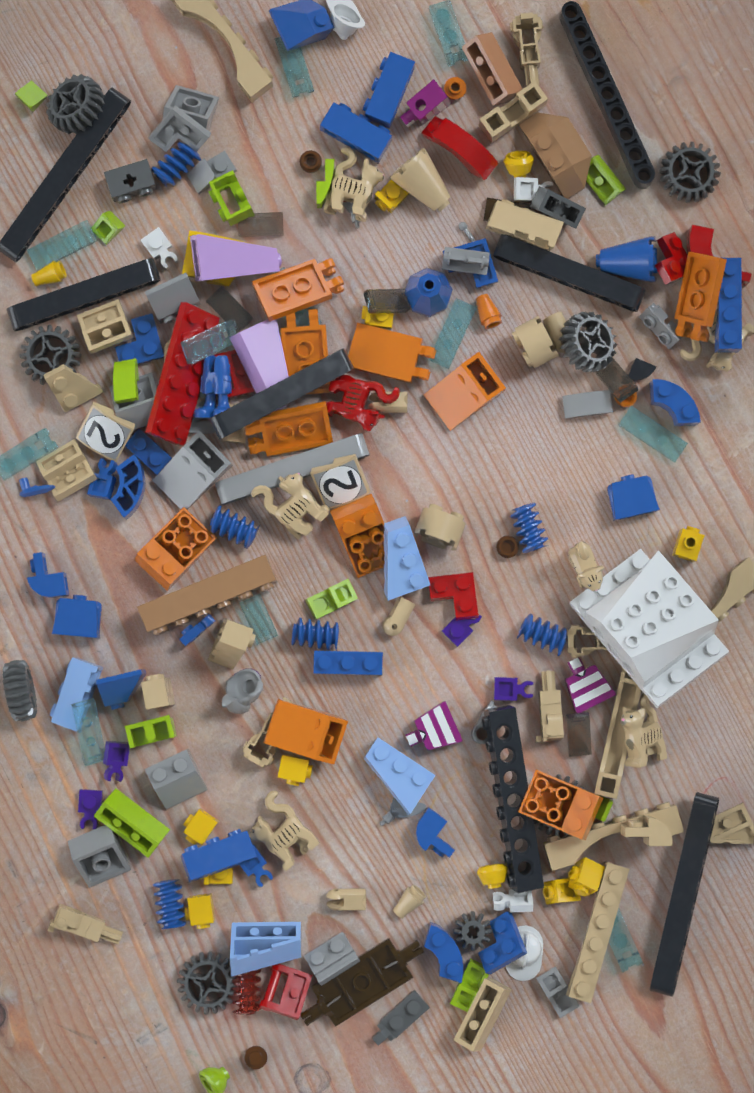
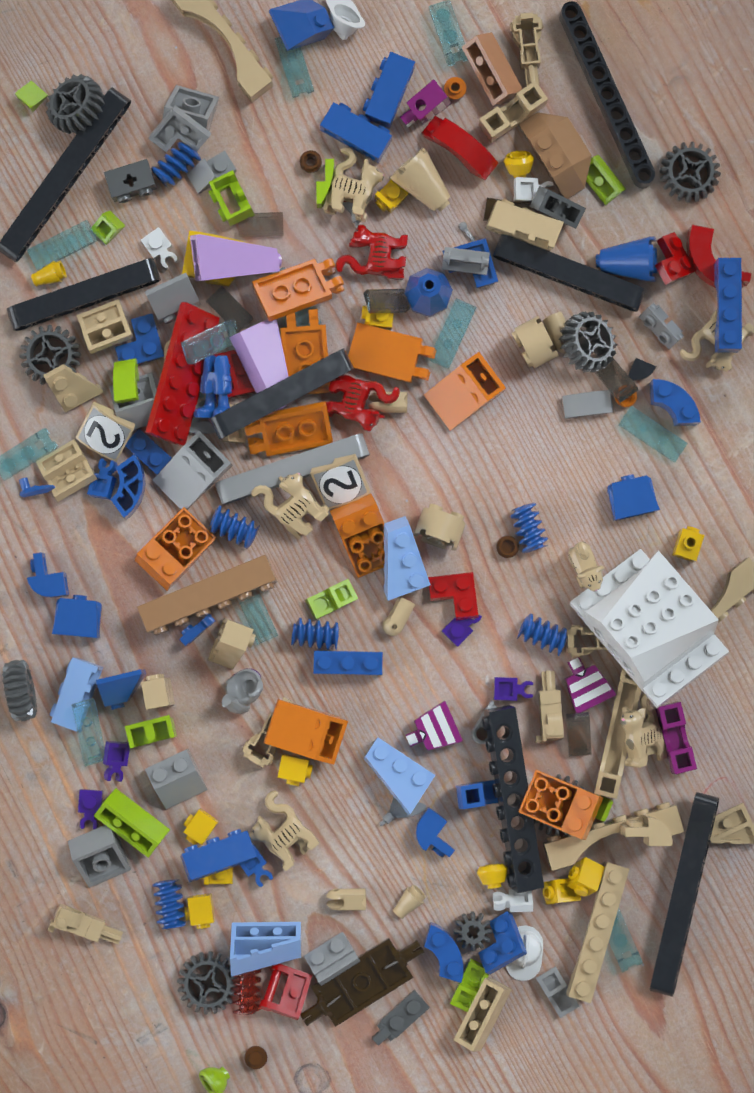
(379, 258): none -> red animal
(475, 794): none -> blue brick
(488, 313): orange cone -> none
(678, 749): none -> magenta arch
(699, 295): orange tile -> none

